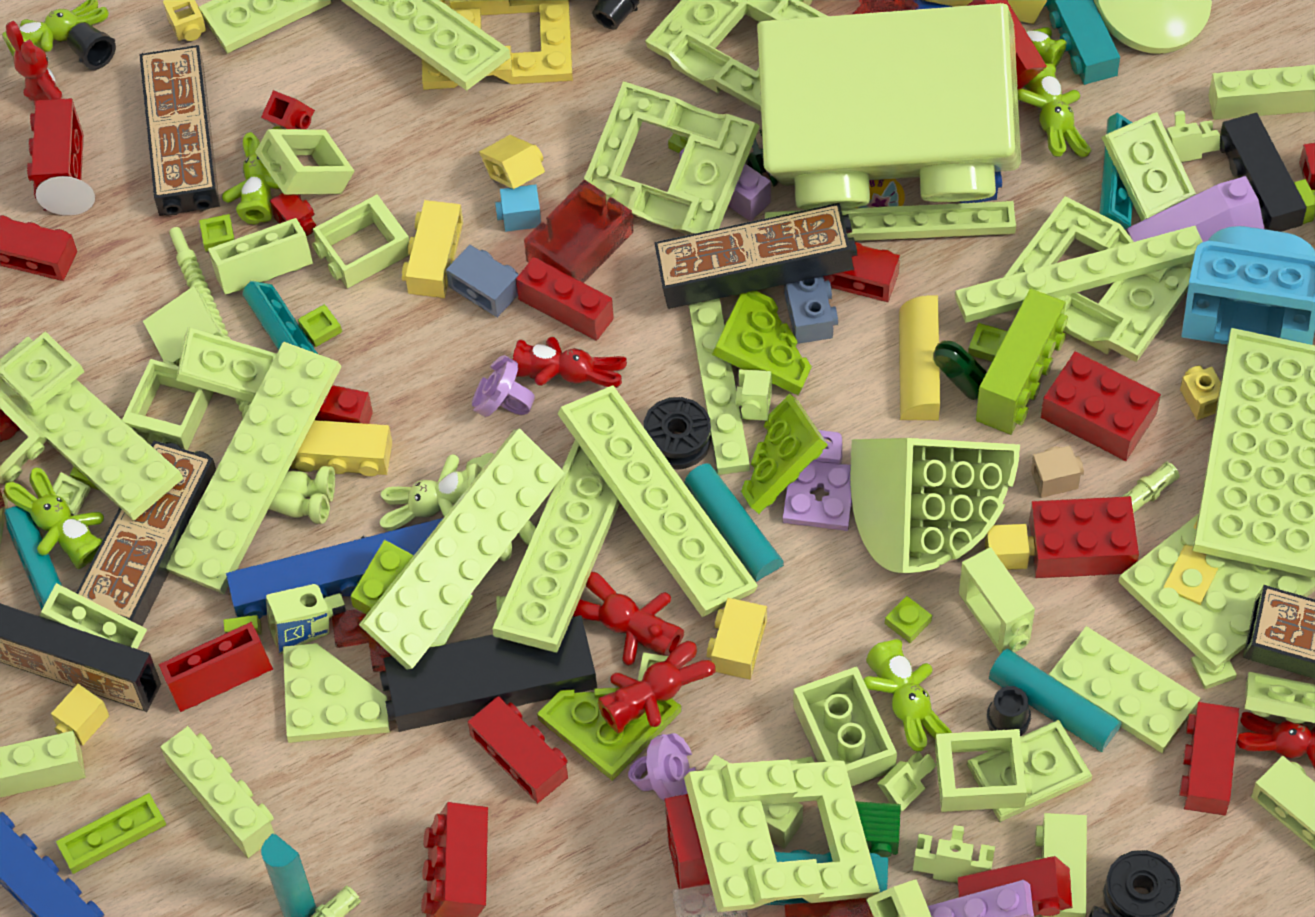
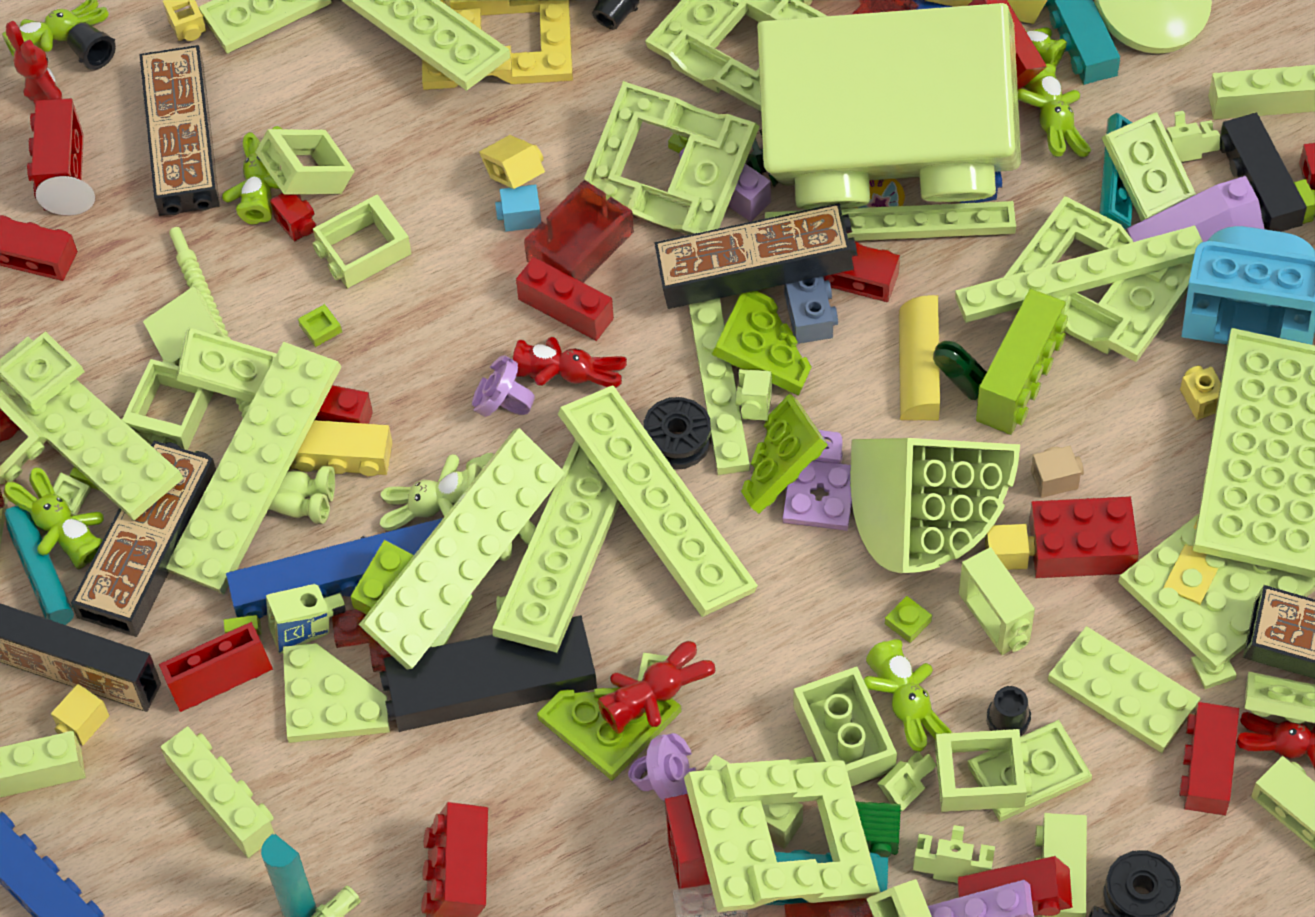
(80, 613): yellowish green brick -> none
(111, 833): lime plate -> none
(216, 231): lime plate -> none
(260, 256): yellowish green brick -> none
(275, 316): teal brick -> none
(287, 112): red brick -> none
(432, 248): light yellow brick -> none
(483, 280): sand blue brick -> none
(519, 749): red brick -> none
(622, 615): red animal -> none
(733, 522): teal brick -> none
(738, 638): light yellow brick -> none
(986, 342): lime plate -> none
(1055, 700): teal brick -> none
(1100, 406): red brick -> none
(1149, 487): yellowish green pin -> none

